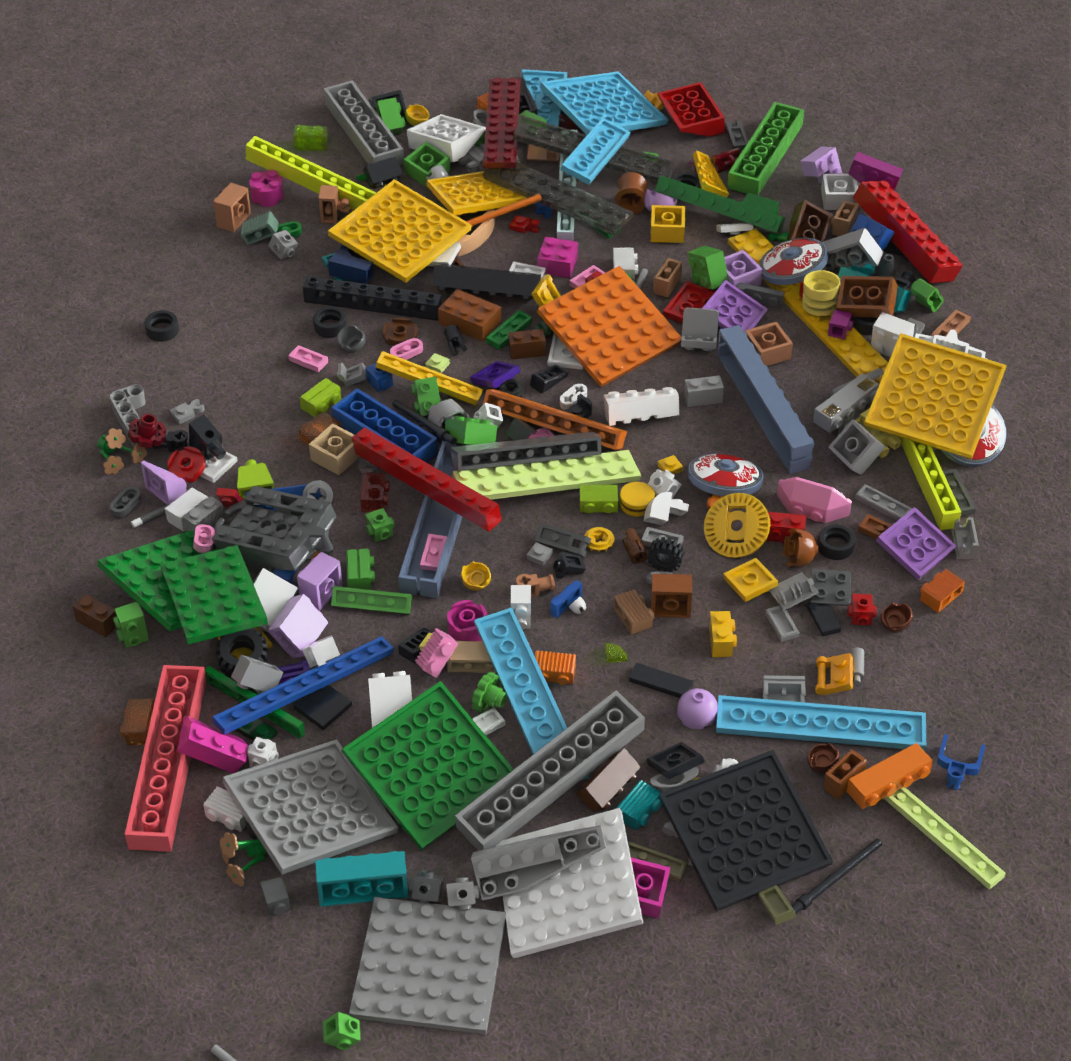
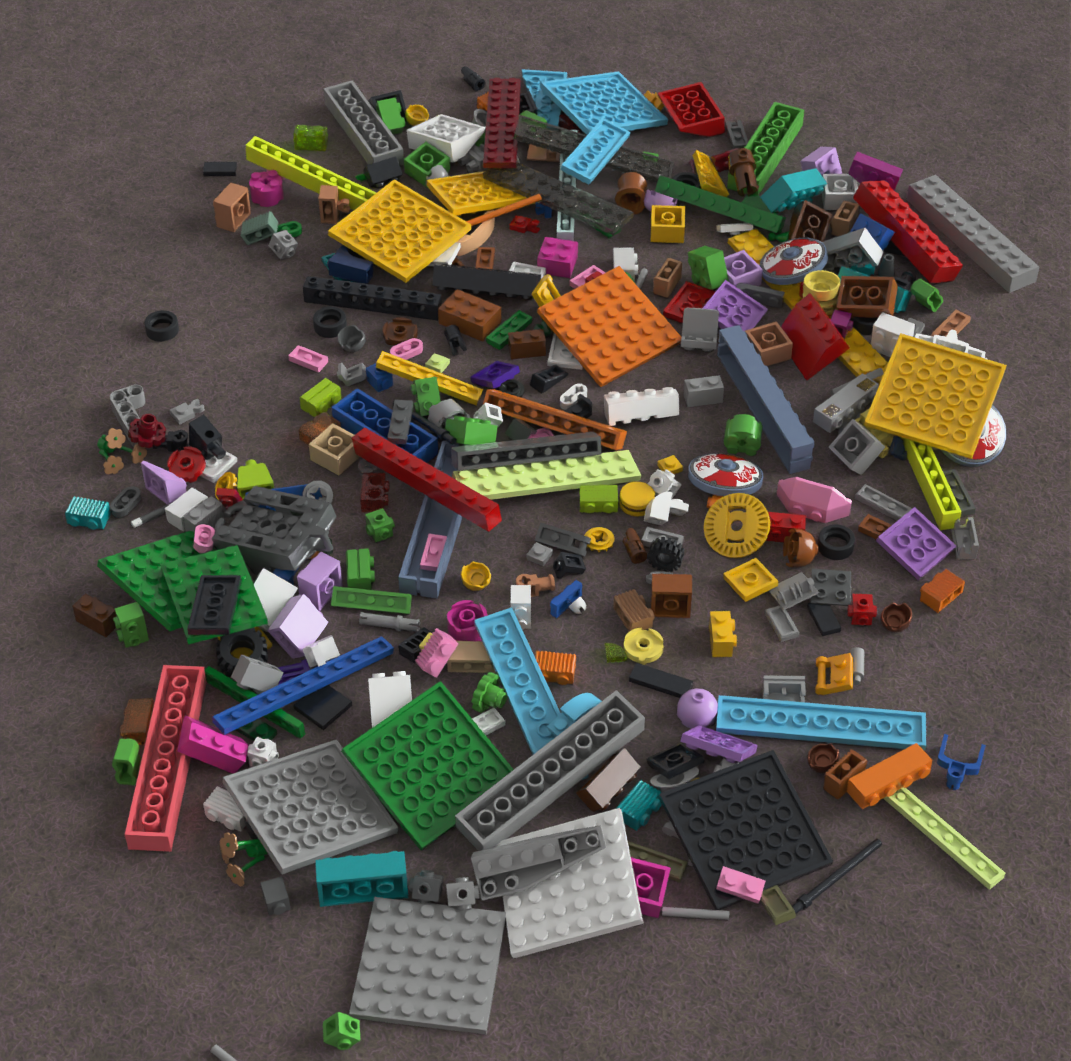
(88, 513): none -> teal brick
(127, 762): none -> bright green brick
(214, 605): none -> black tile
(220, 168): none -> black tile
(226, 479): none -> yellow gear
(398, 623): none -> light grey pin
(400, 421): none -> dark grey plate
(473, 79): none -> black hinge
(485, 257): none -> dark orange plate
(573, 711): none -> medium azure arch
(643, 654): none -> light yellow plate
(695, 913): none -> light grey bar
(718, 744): none -> medium lavender plate
(740, 884): none -> bright pink plate
(742, 168): none -> reddish brown piece
(743, 435): none -> bright green brick
(793, 189): none -> teal brick
(813, 337): none -> red slope
(897, 448): none -> dark blue tile
(973, 233): none -> light grey brick

